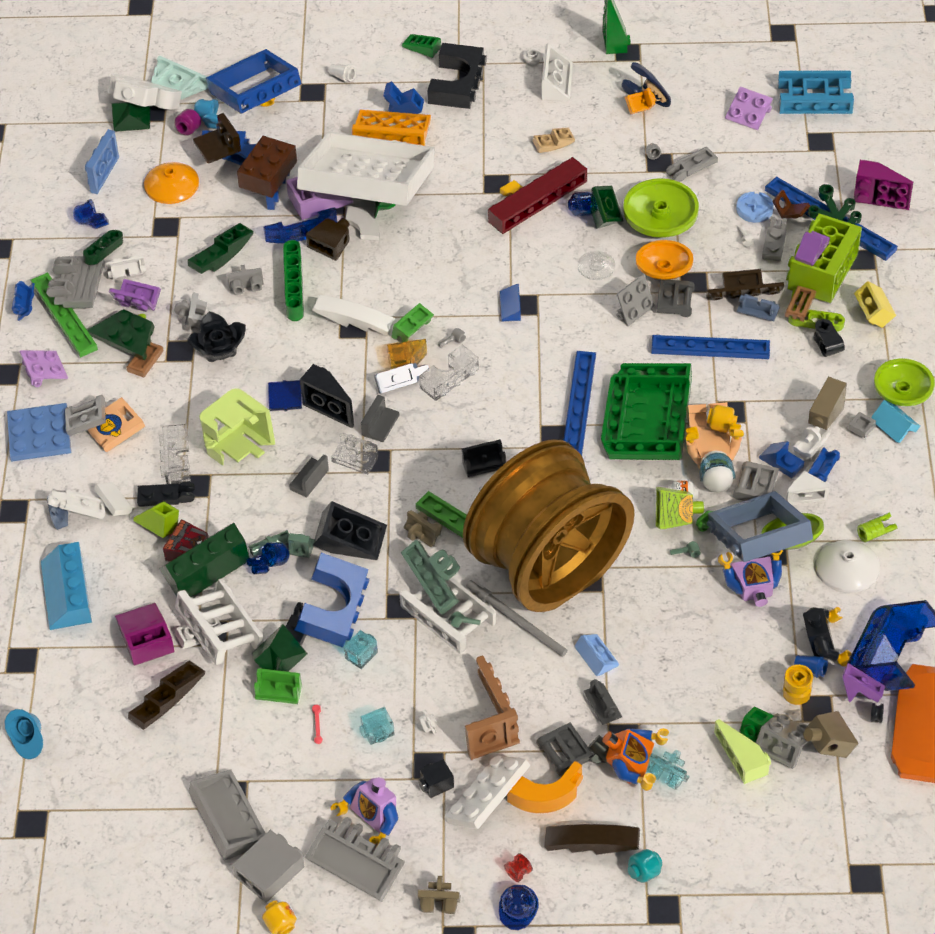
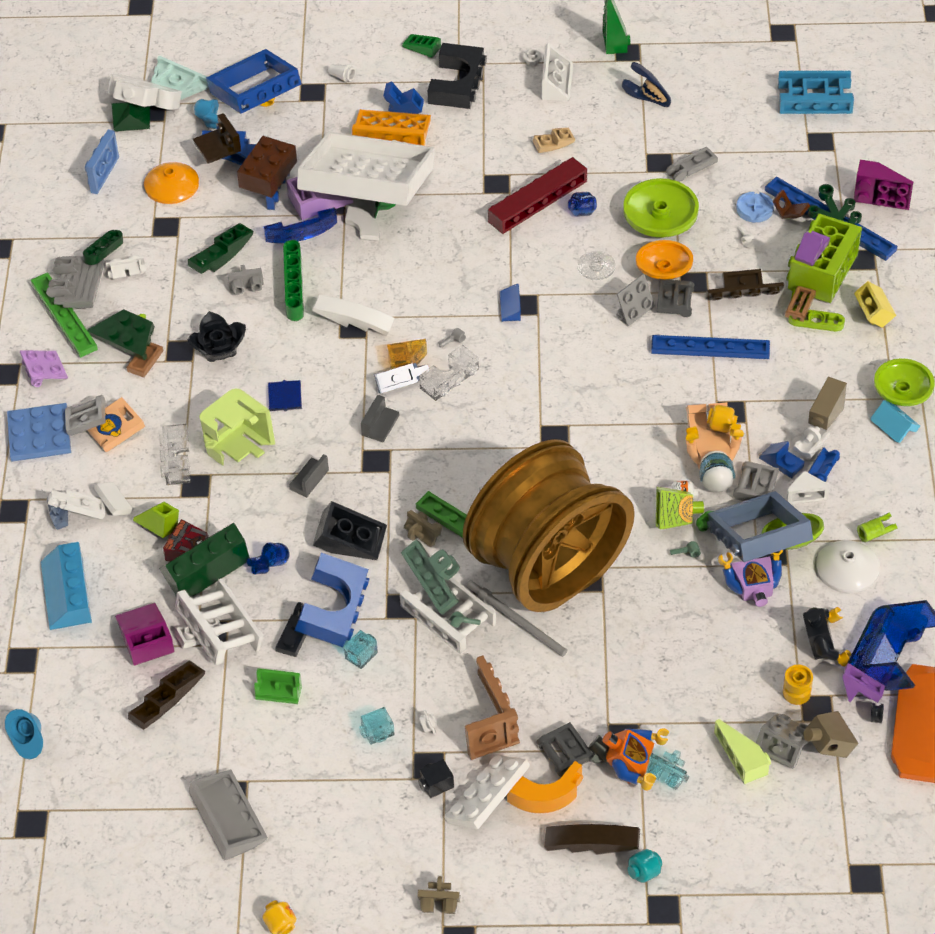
(23, 299): blue hinge -> none
(87, 214): clear blue piece -> none
(136, 294): medium lavender bracket -> none
(155, 494): black hinge -> none
(187, 122): magenta head -> none
(188, 310): light grey hips -> none
(256, 548): sand green pin -> none
(268, 865): light grey brick -> none
(279, 651): dark green slope -> none
(300, 545): sand green bracket -> none
(316, 710): coral hinge -> none
(326, 396): black slope -> none
(329, 238): dark brown torso -> none
(353, 858): light grey hinge -> none
(355, 453): clear bracket -> none
(373, 804): torso -> none
(411, 322): bright green hinge -> none
(483, 458): black hinge -> none
(510, 188): yellow tile -> none
(518, 867): clear red wheel -> none
(518, 907): clear blue piece -> none
(580, 399): blue tile -> none
(596, 654): light blue slope -> none
(602, 702): dark grey hinge -> none
(604, 206): dark green slope -> none
(640, 101): light orange bracket -> none
(647, 411): green slope -> none
(655, 151): light grey hinge -> none
(749, 108): lavender hinge -> none
(753, 722): green bracket -> none
(764, 309): sand blue hinge -> none
(774, 240): light grey hinge -> none
(815, 664): blue cone -> none
(828, 338): black piece -> none
(862, 425): light grey plate -> none

